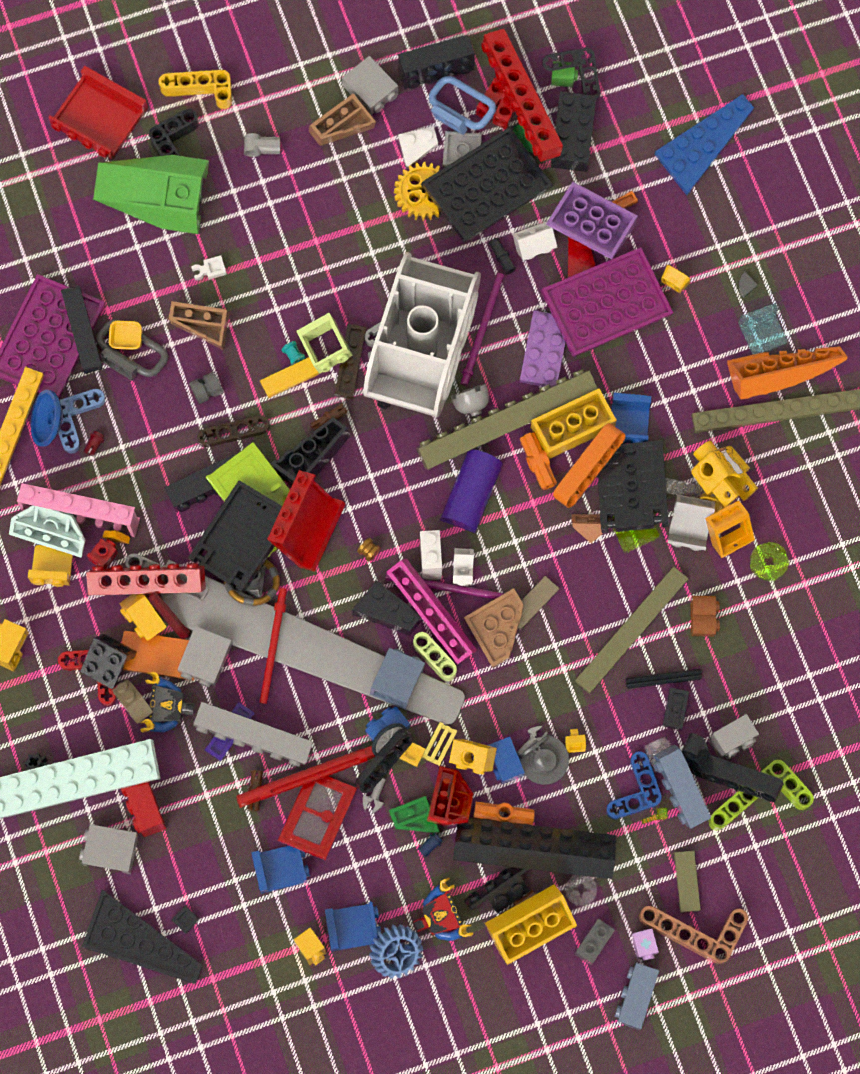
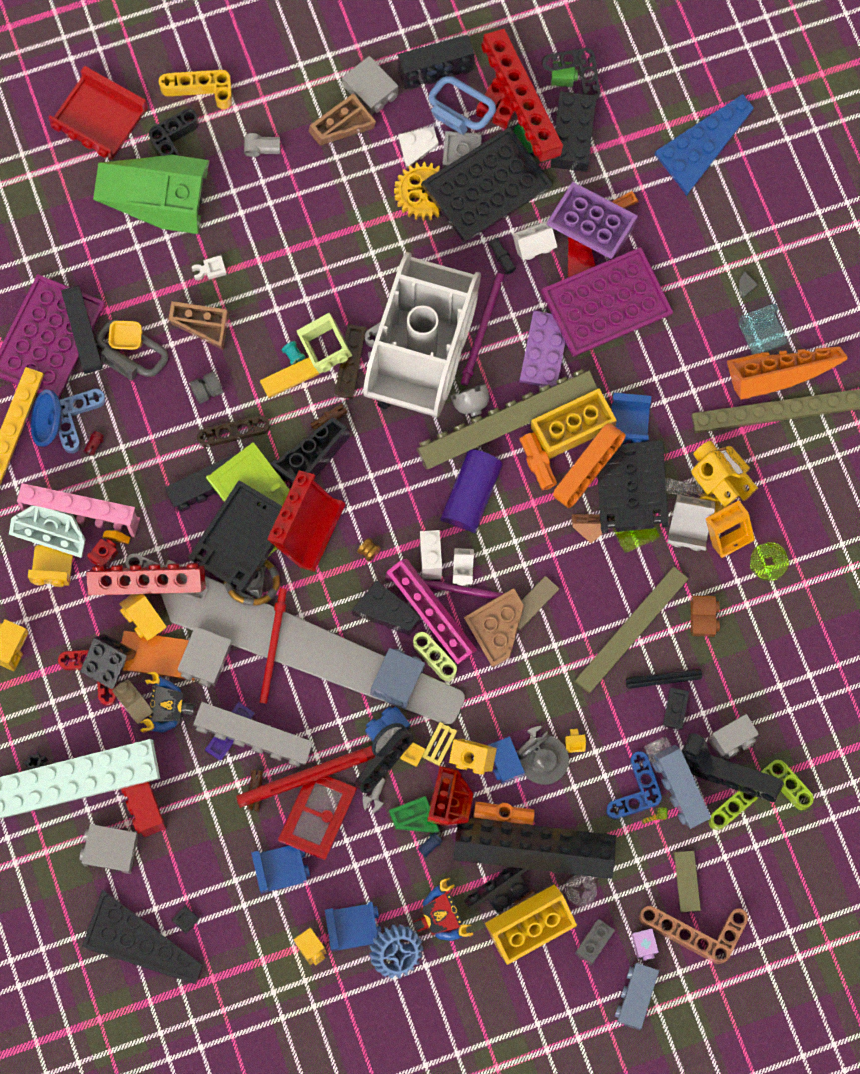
(168, 615): dark red axle -> none
(675, 279): yellow piece -> none

